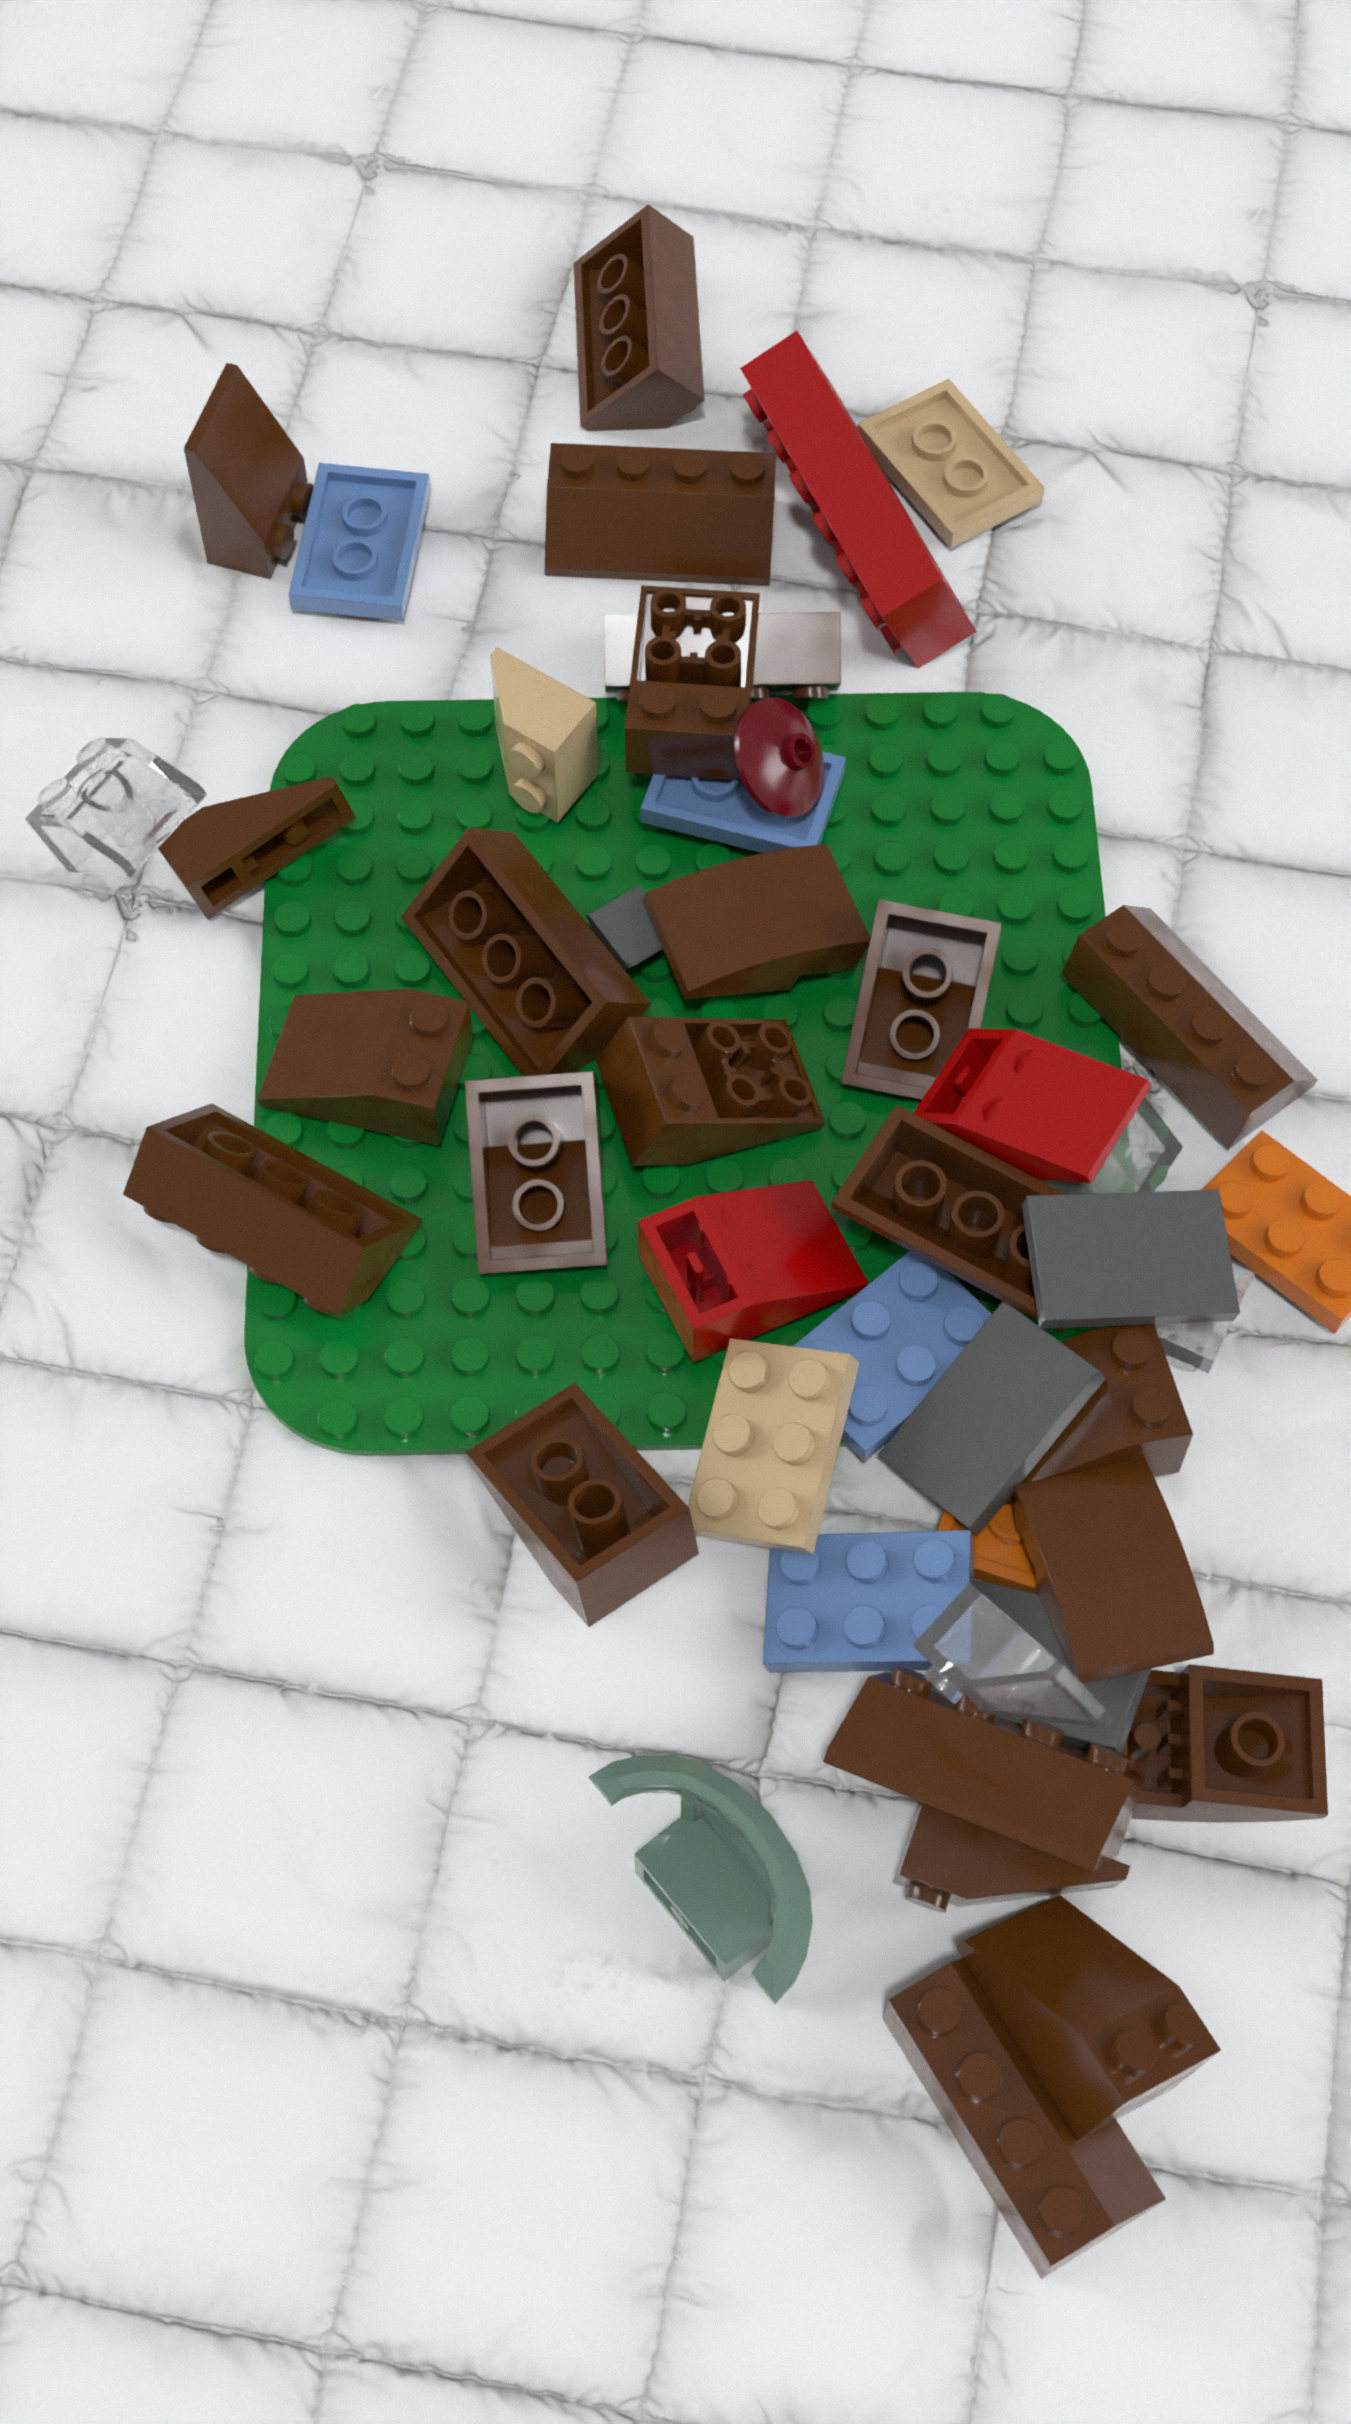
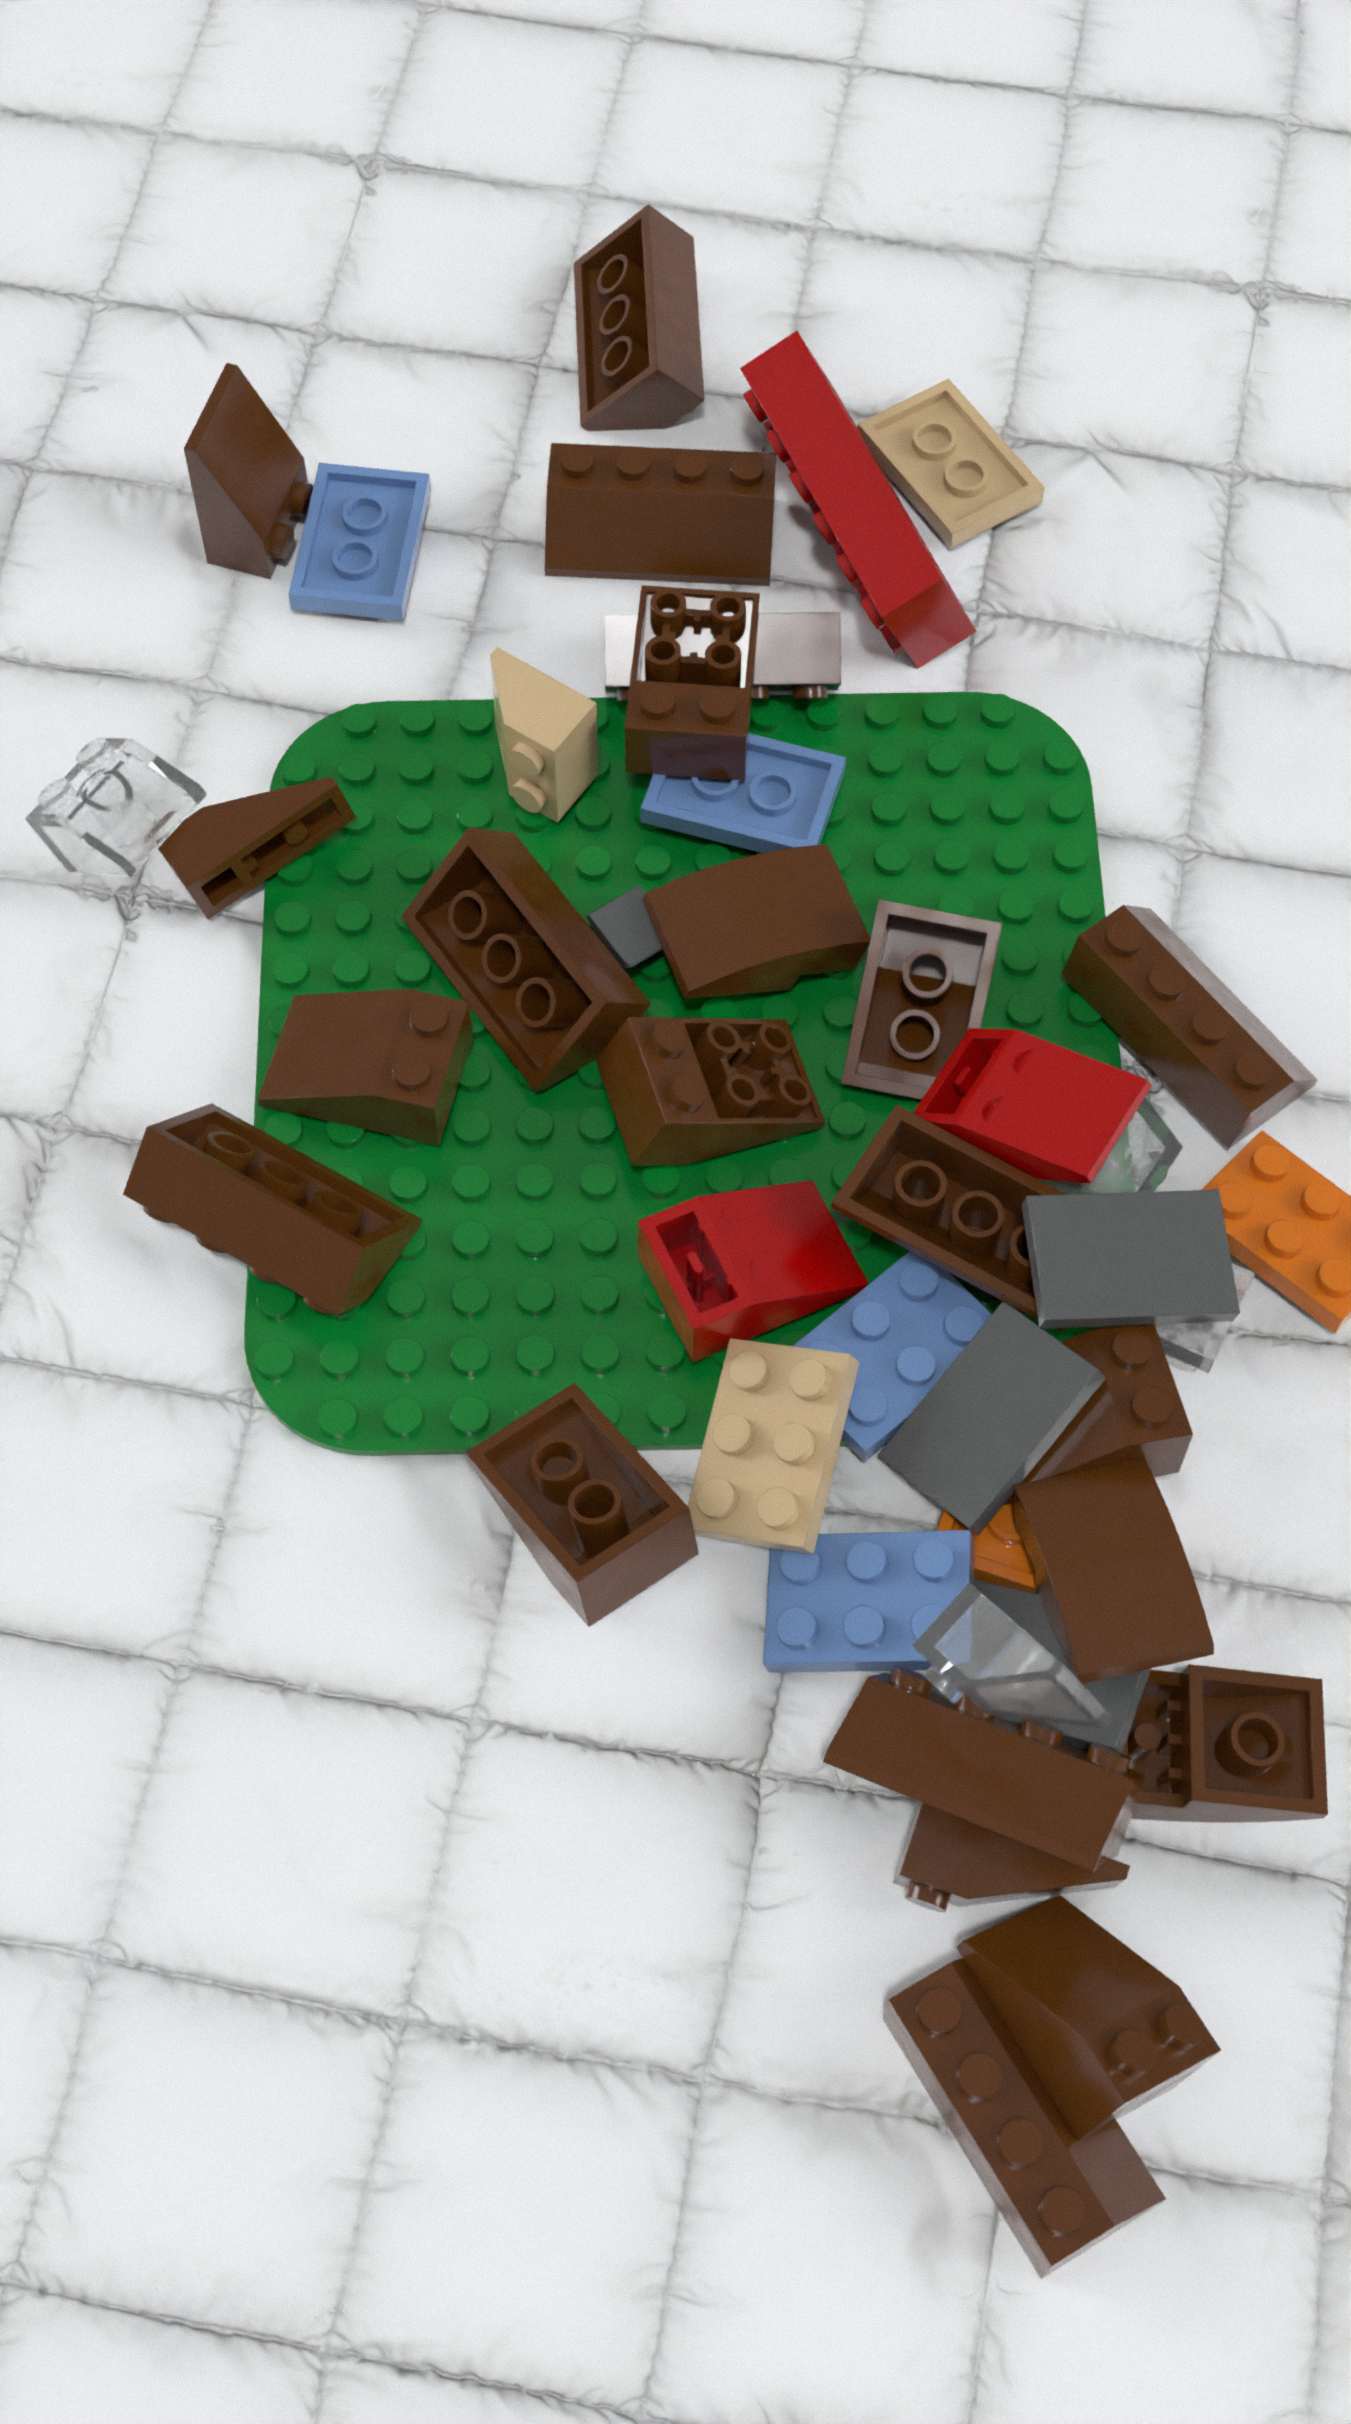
(537, 1172): reddish brown slope -> none
(720, 1869): sand green piece -> none
(779, 758): dark red dish -> none

